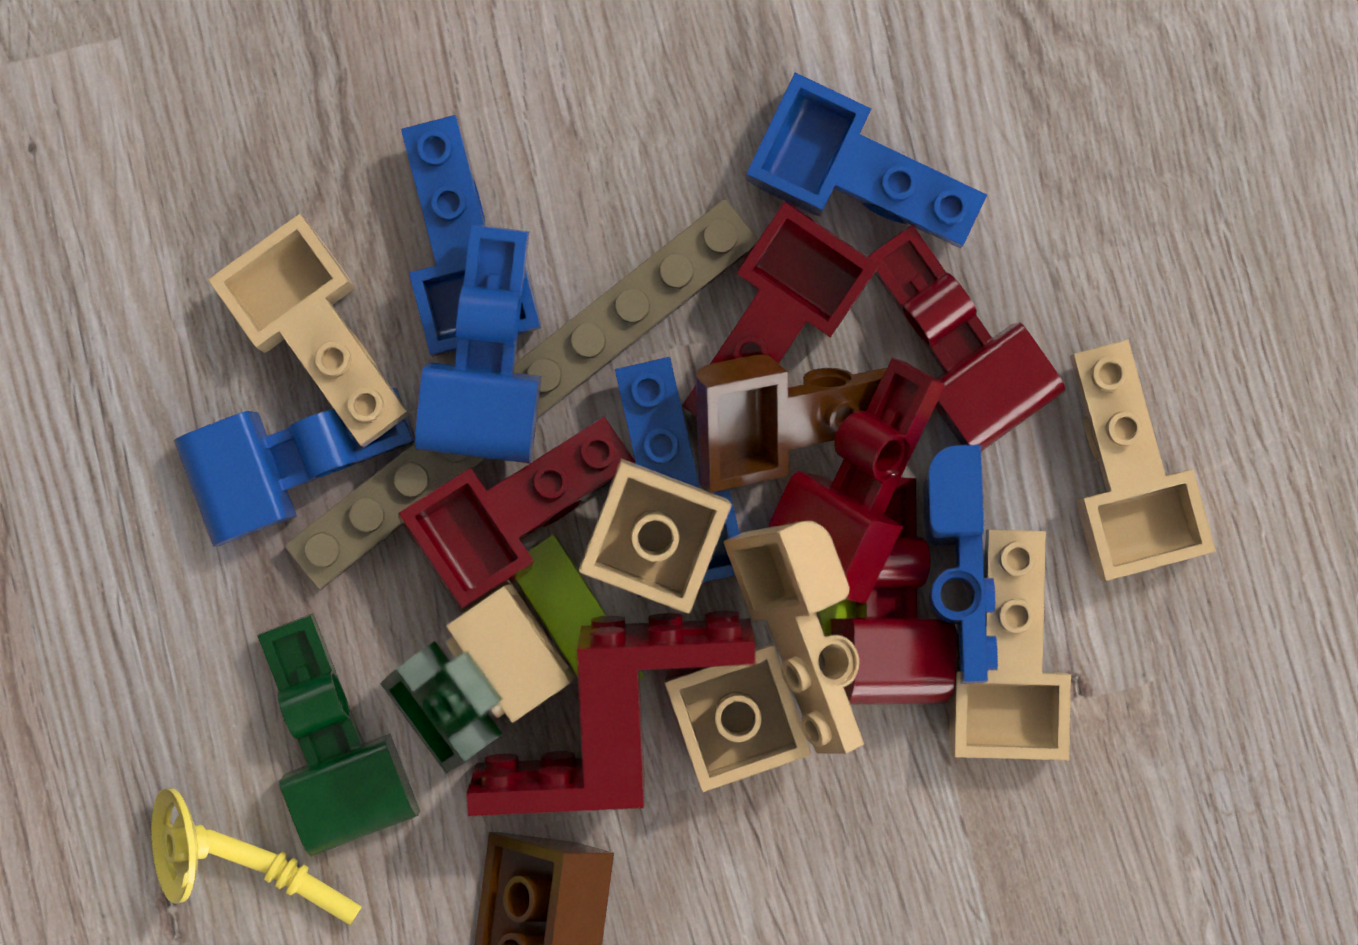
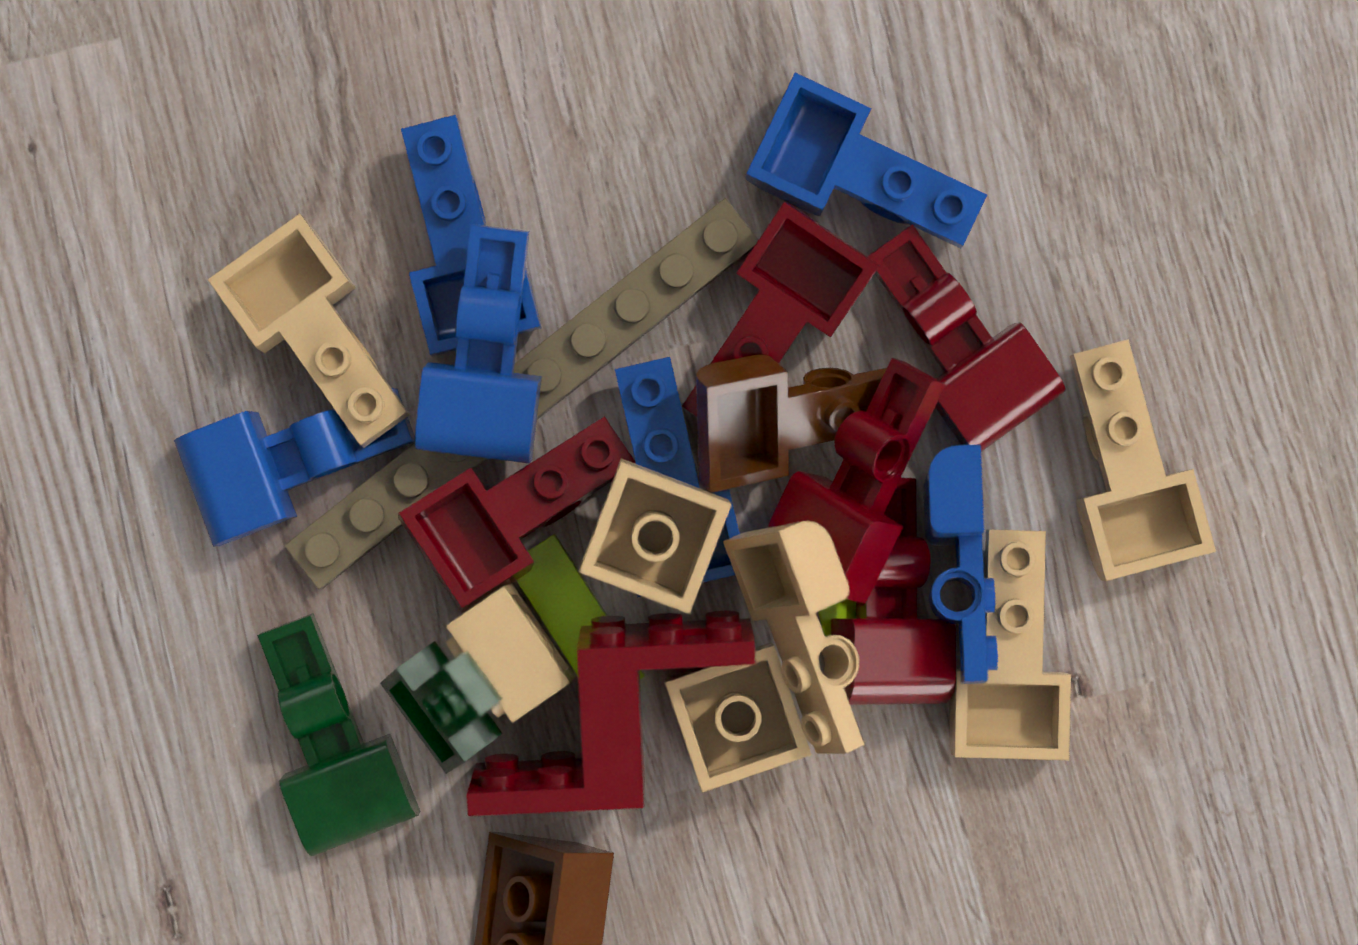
(184, 843): light yellow dish -> none

